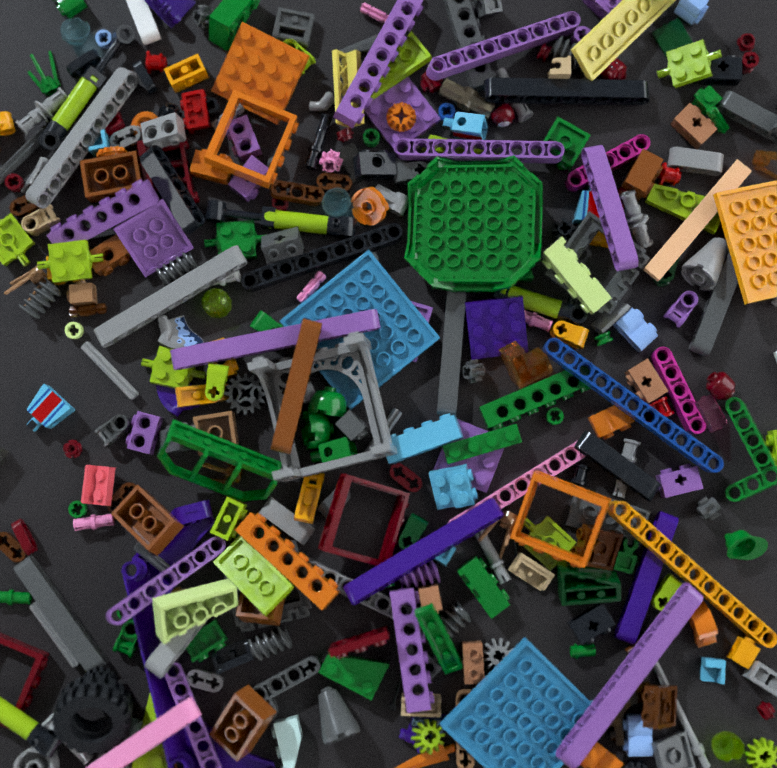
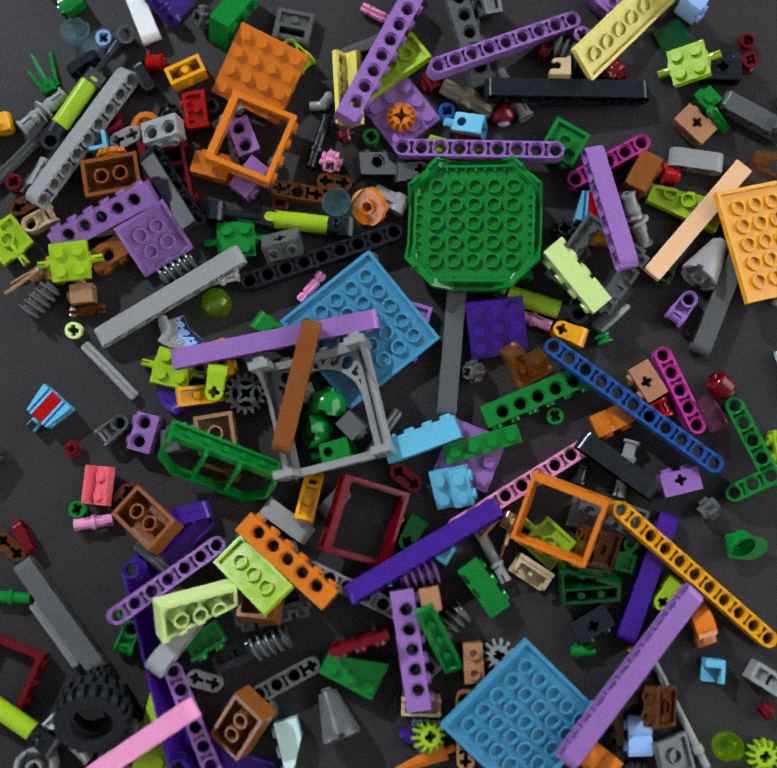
(229, 518): lime brick -> none
(635, 329): light blue brick -> none
(743, 652): light orange brick -> none

